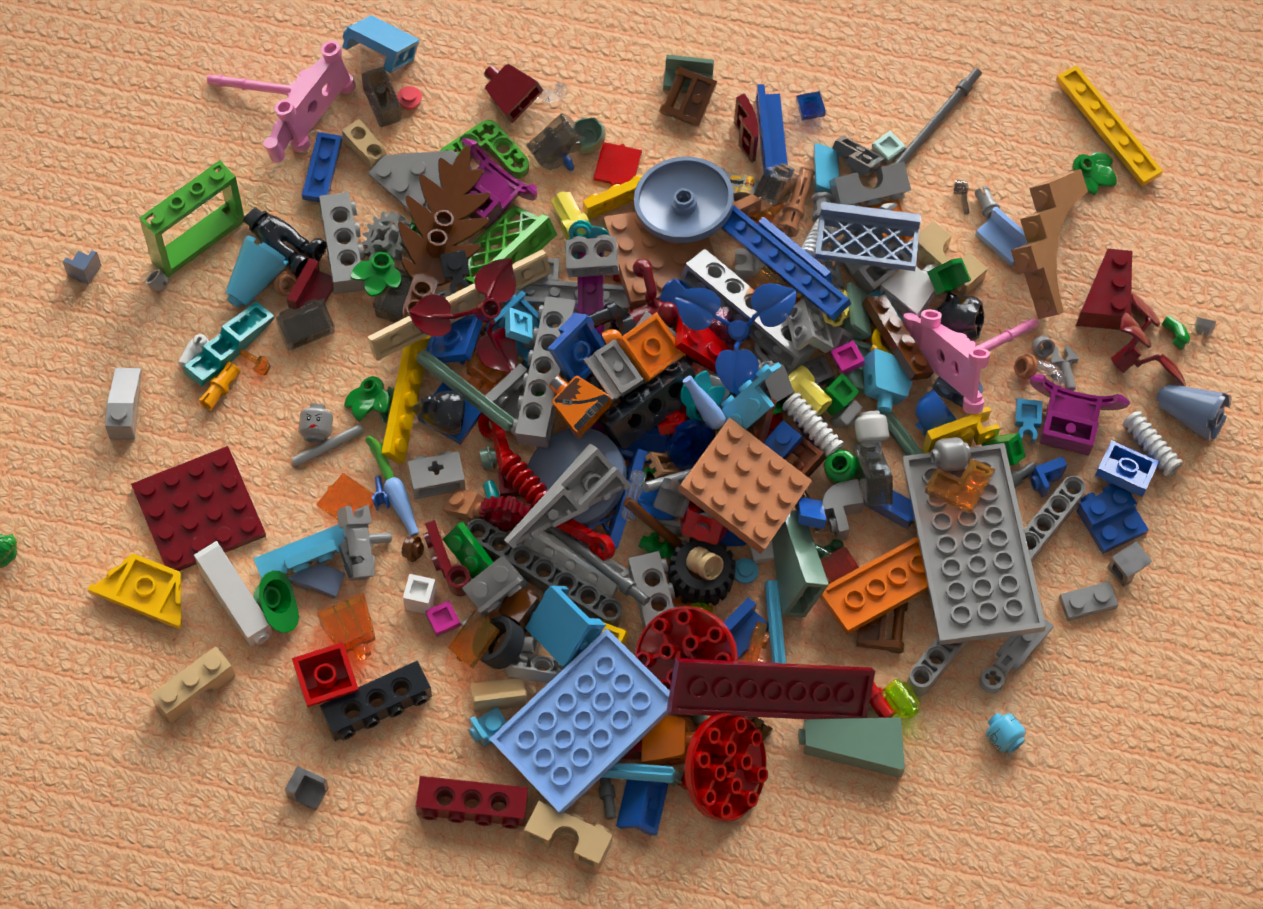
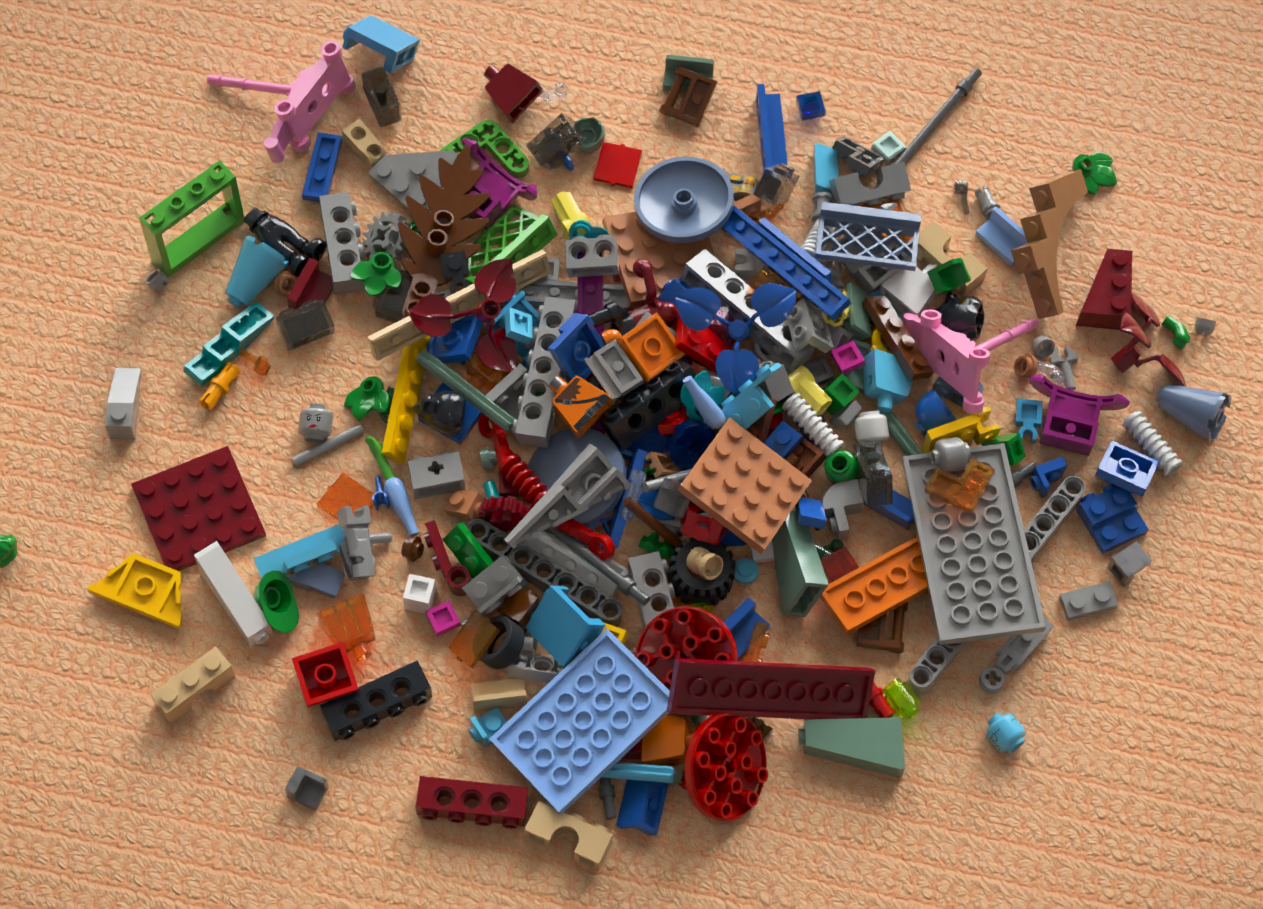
(83, 266): panel -> none
(193, 349): white arm -> none
(409, 97): coral plate -> none
(612, 198): yellow plate -> none
(747, 124): dark red slope -> none
(775, 622): medium azure axle -> none
(794, 209): nougat pin -> none
(1109, 125): yellow plate -> none

